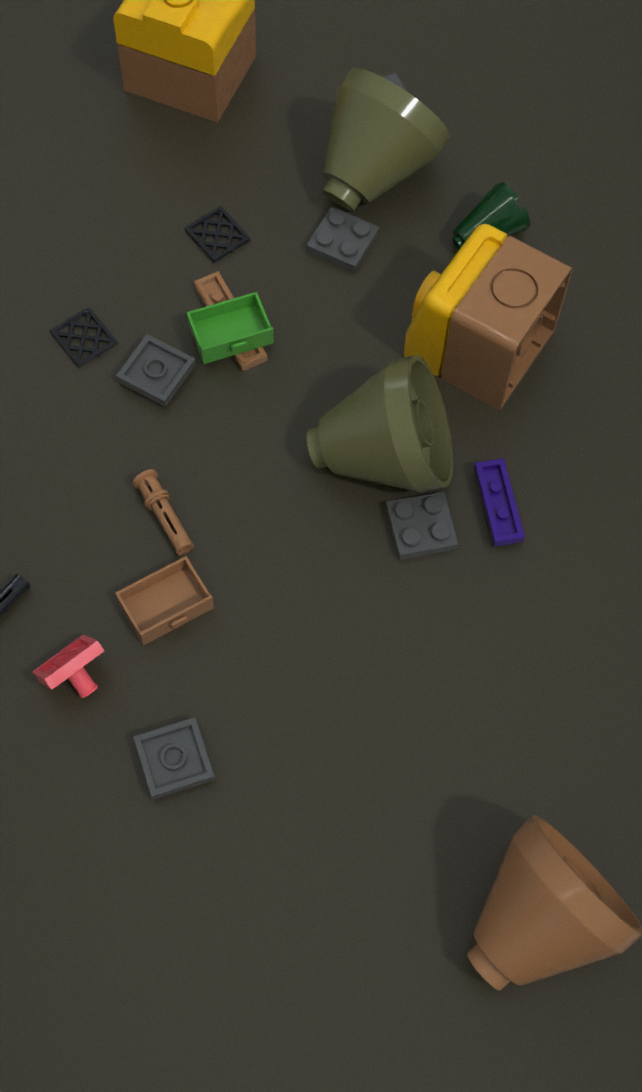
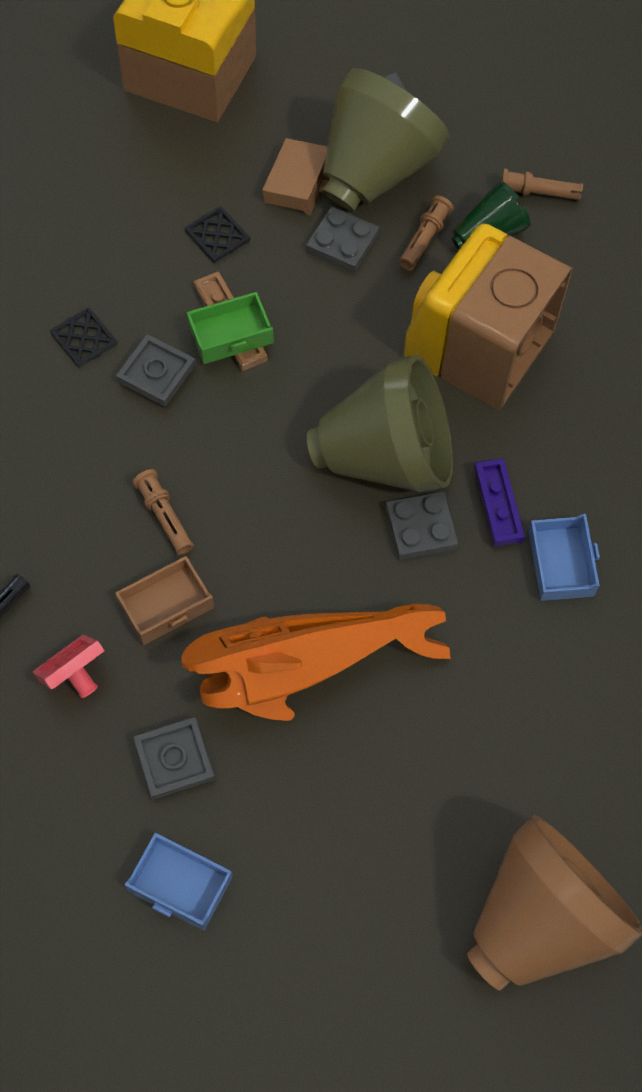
(179, 882): none -> medium blue container
(274, 657): none -> orange animal
(296, 176): none -> medium nougat container
(429, 225): none -> medium nougat pin
(528, 184): none -> medium nougat pin
(564, 558): none -> medium blue container

